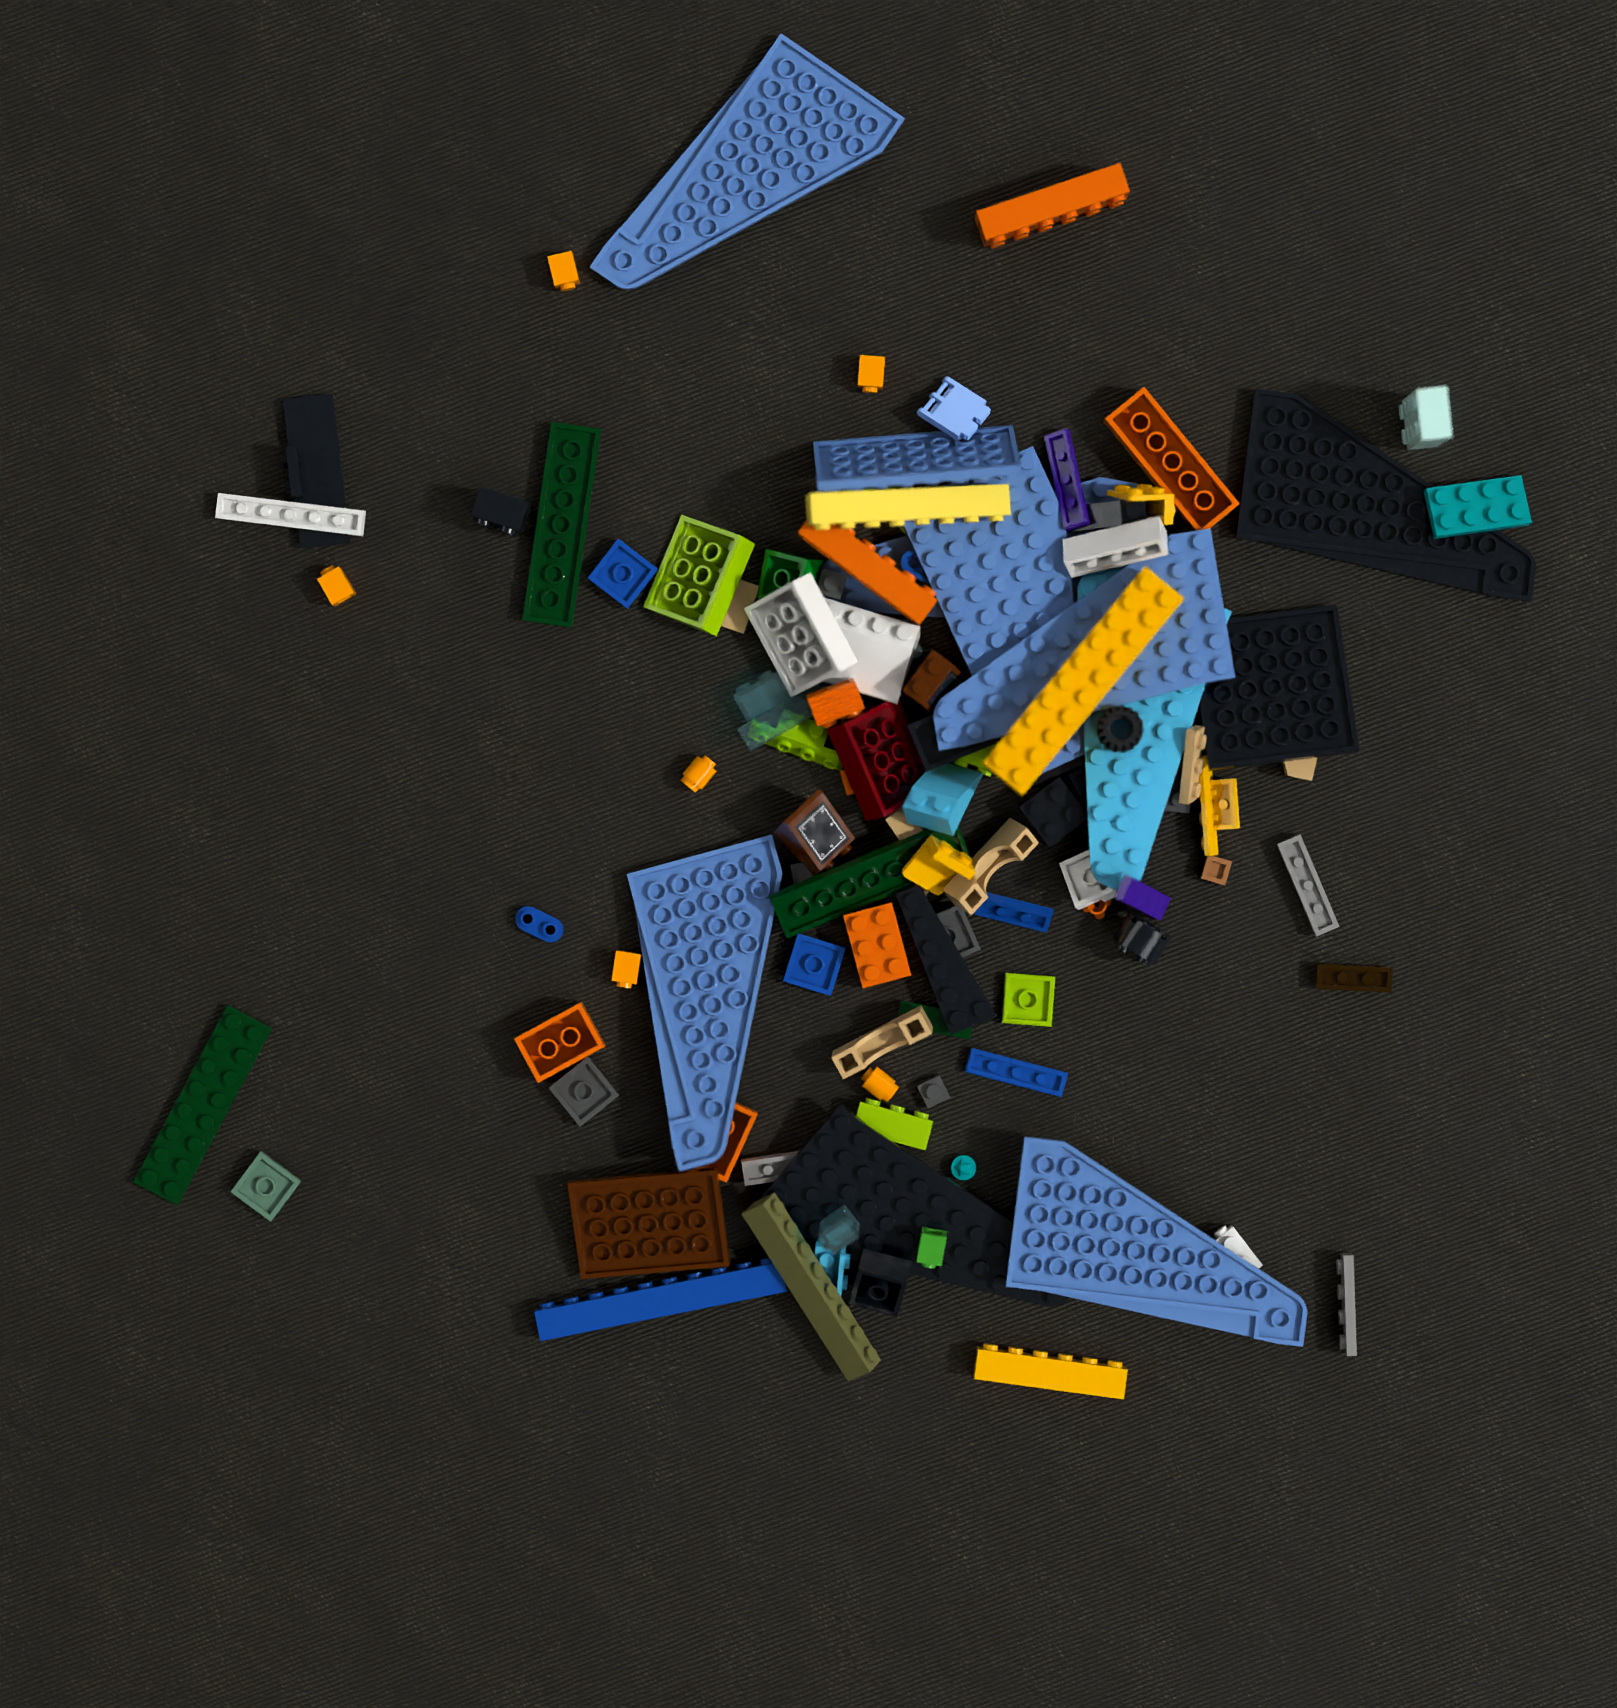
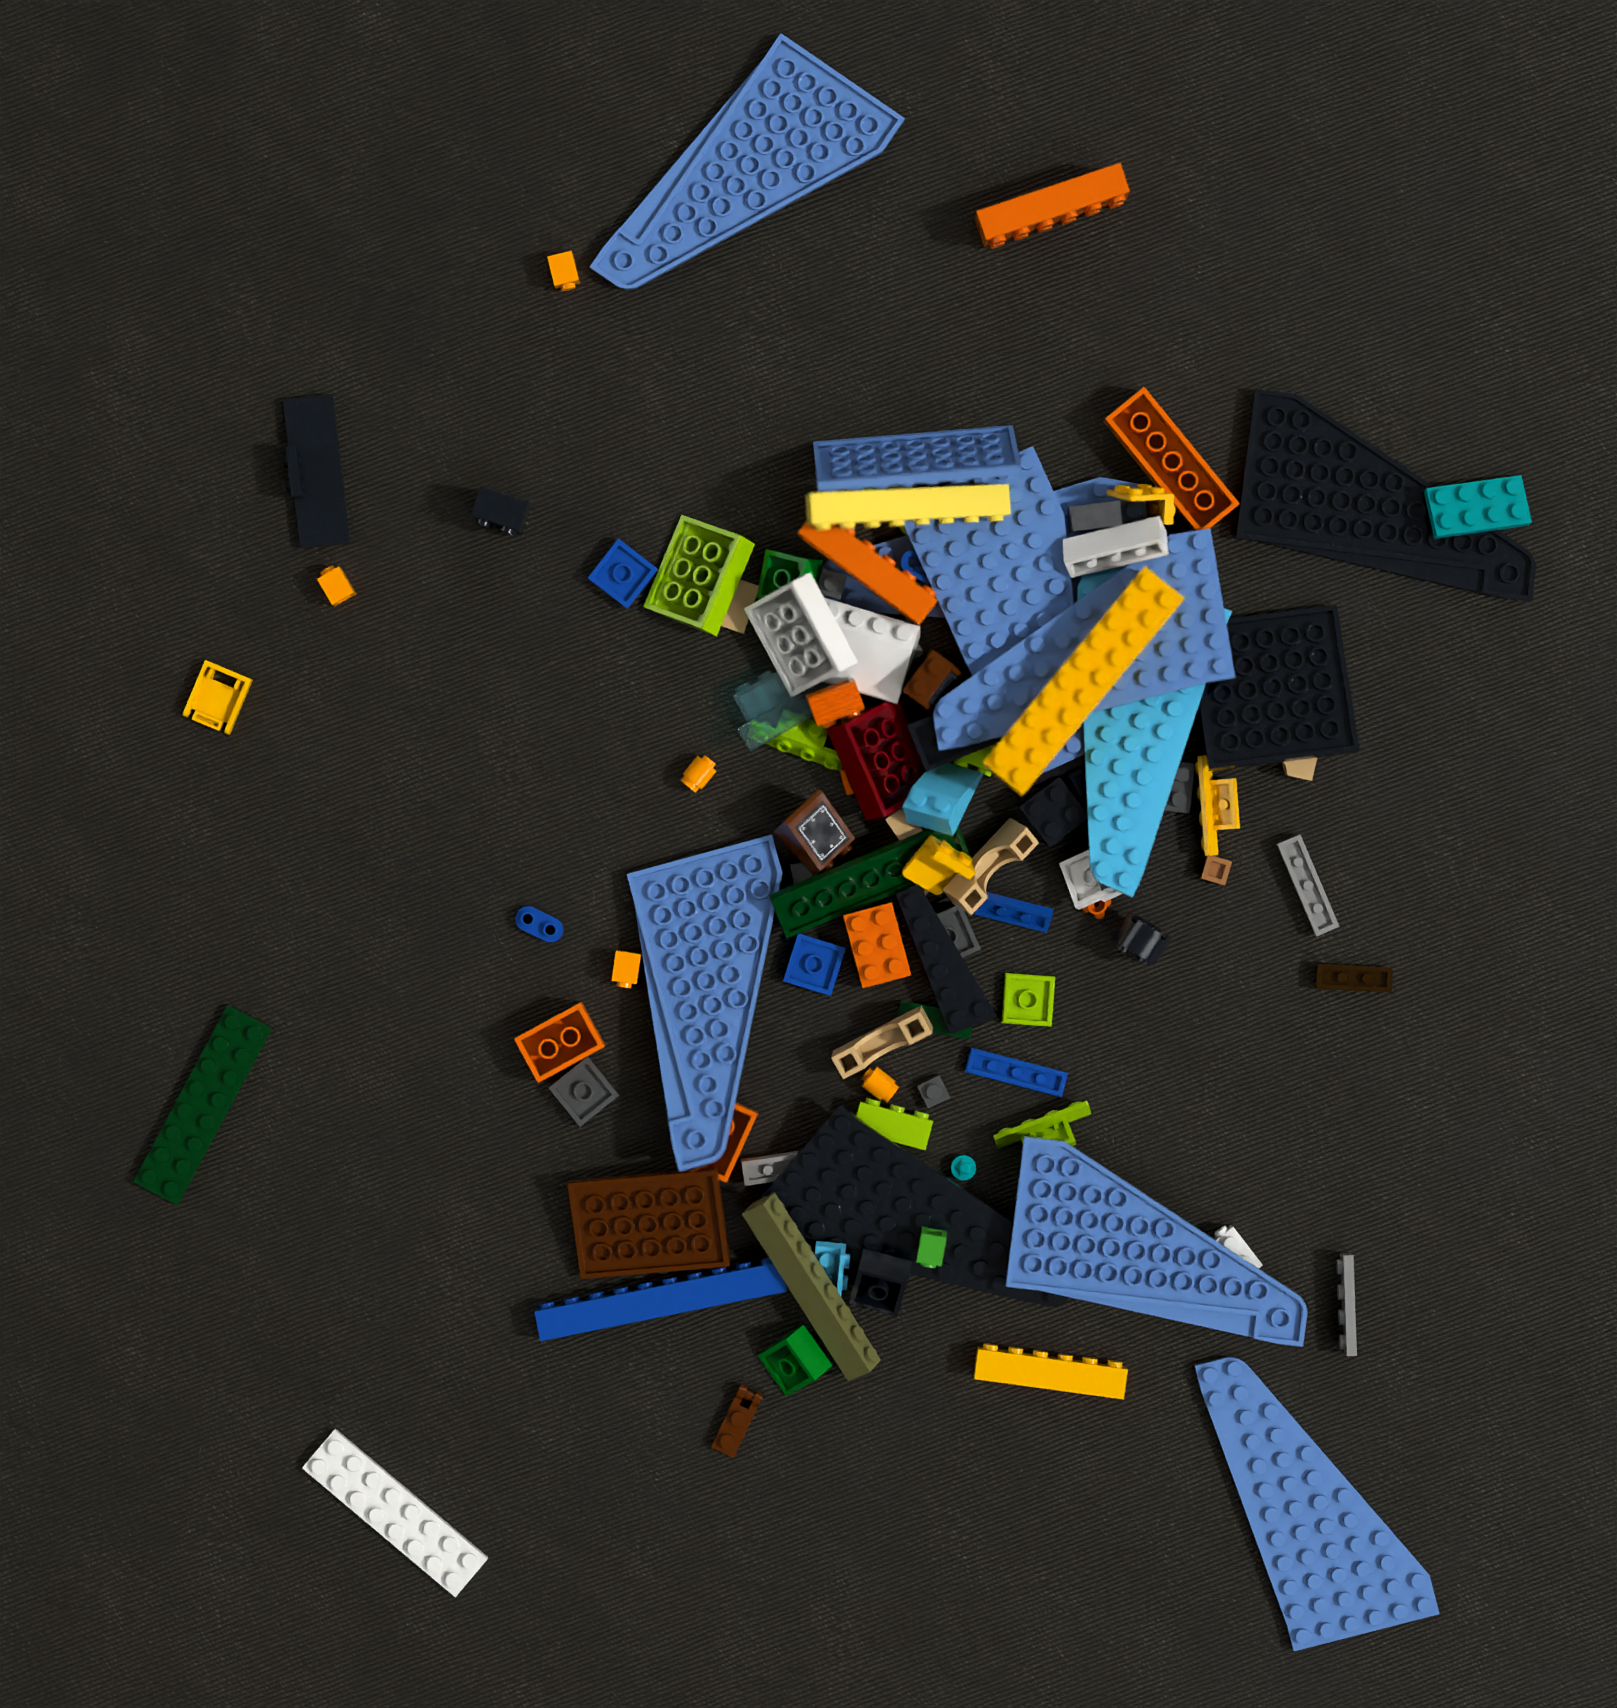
(215, 701): none -> yellow container
(266, 1186): sand green plate -> none
(290, 514): white plate -> none
(395, 1512): none -> white plate
(561, 524): dark green plate -> none
(736, 1421): none -> reddish brown plate
(795, 1360): none -> green slope
(838, 1230): clear light blue brick -> none
(871, 373): light orange brick -> none
(956, 411): light blue plate -> none
(1051, 1126): none -> lime bracket
(1066, 479): dark purple tile -> none
(1127, 715): black tyre -> none
(1142, 897): dark purple tile -> none
(1192, 764): tan plate -> none
(1319, 1539): none -> medium blue wing
(1426, 418): light aqua brick -> none

